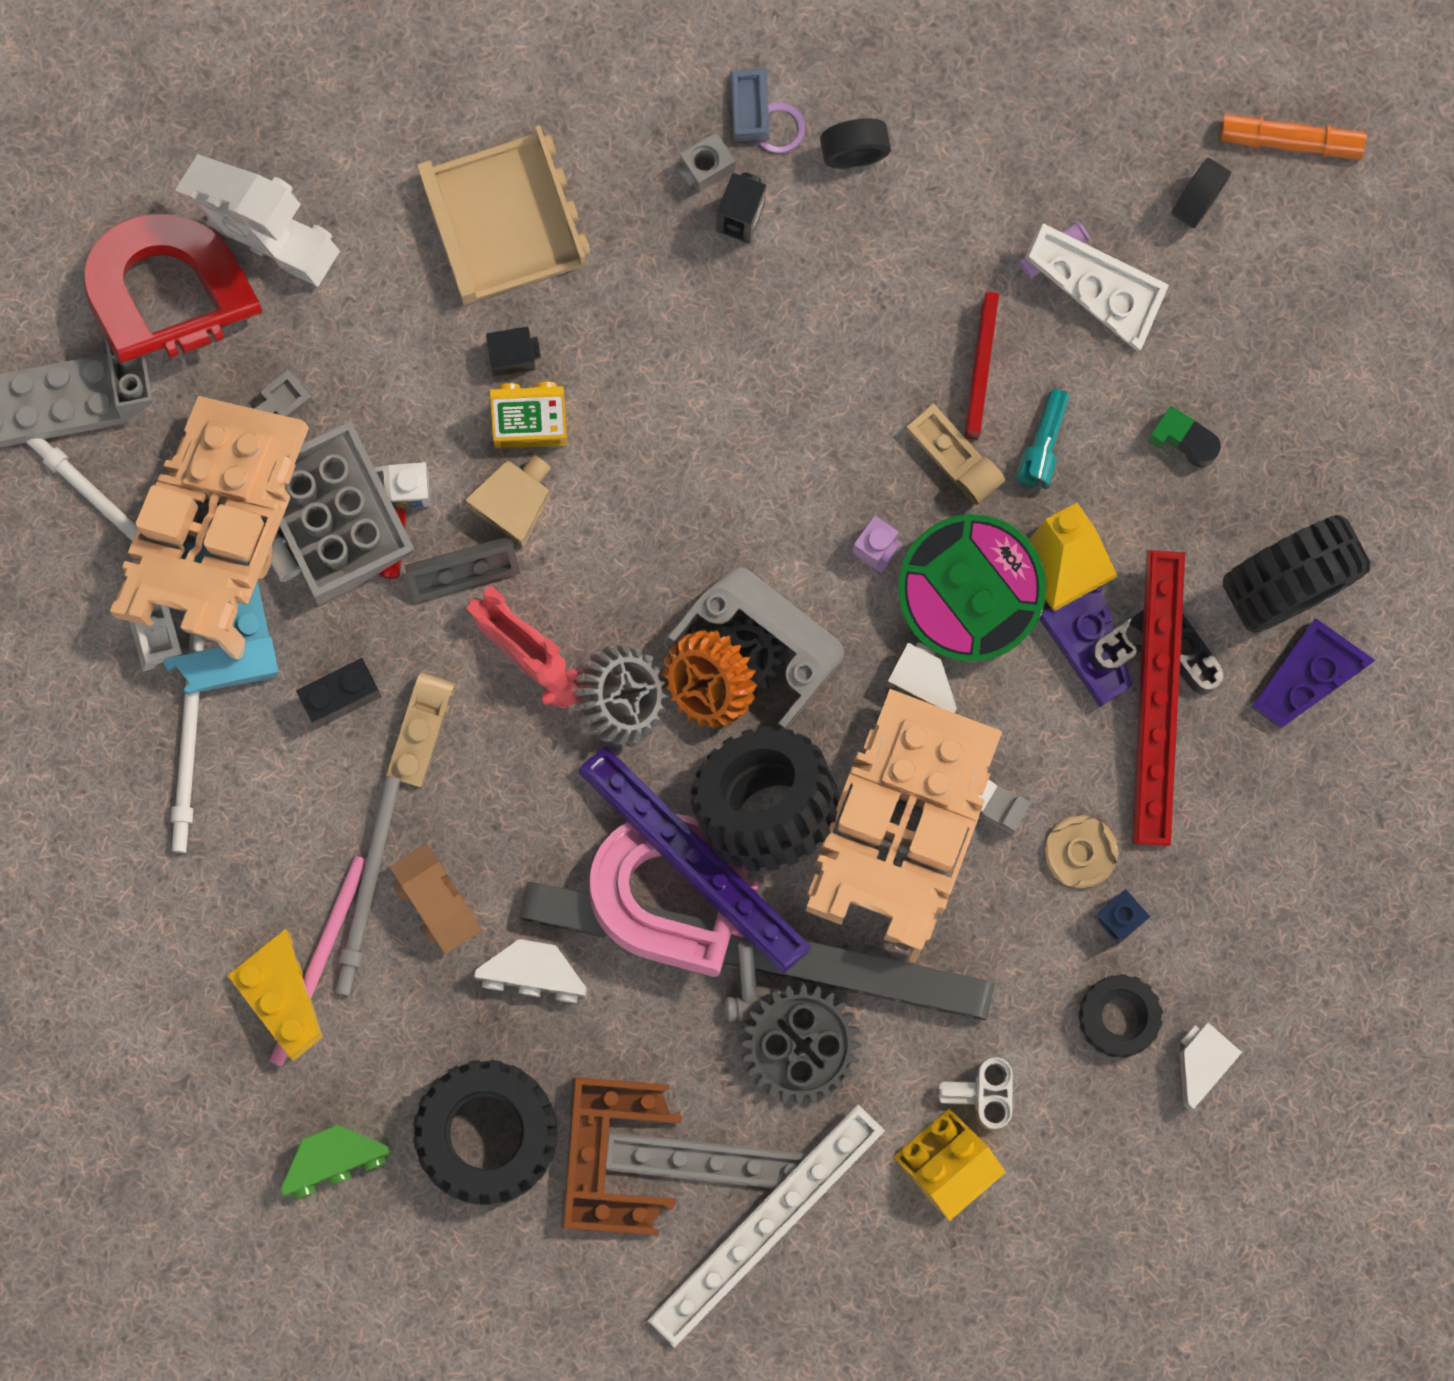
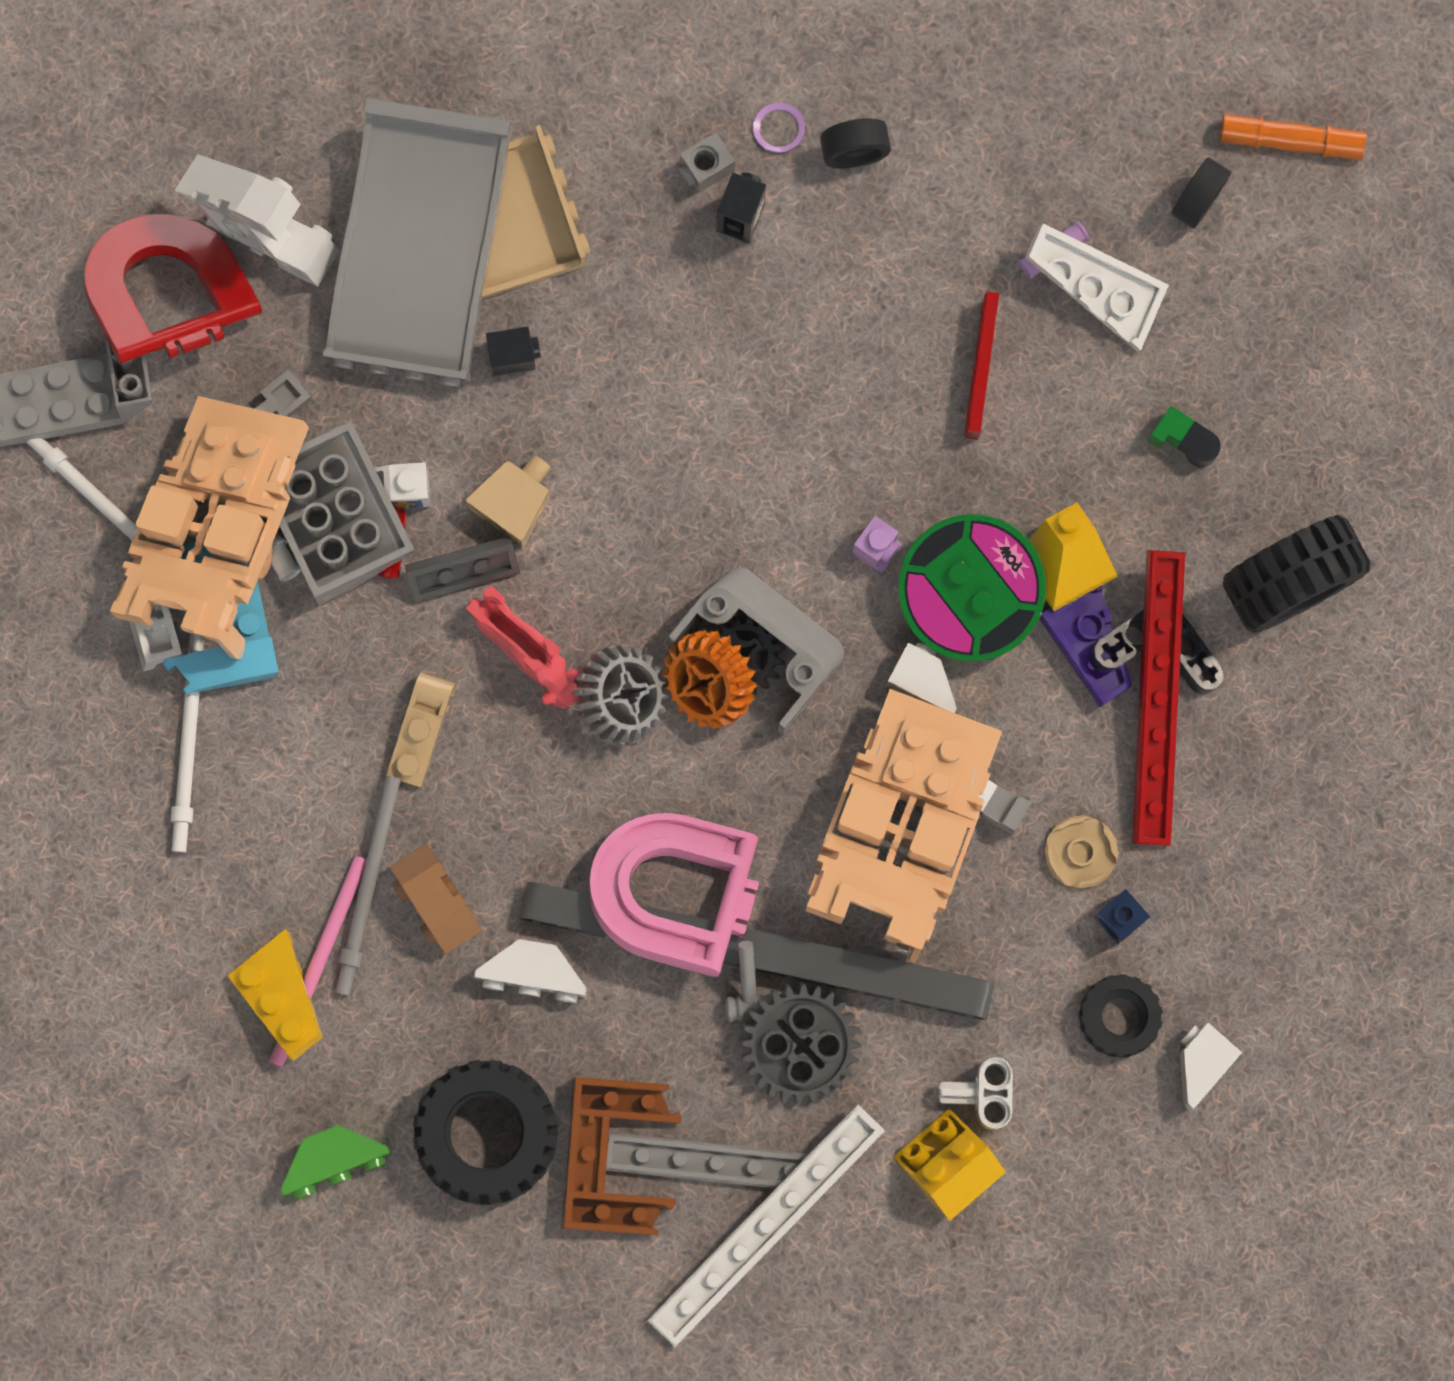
(338, 693): black brick -> none
(418, 242): none -> light grey panel
(528, 416): slope -> none
(694, 860): dark purple tile -> none
(750, 105): sand blue tile -> none
(750, 765): black tyre -> none
(955, 455): tan plate -> none
(1039, 460): teal piece -> none
(1310, 673): dark purple wing -> none

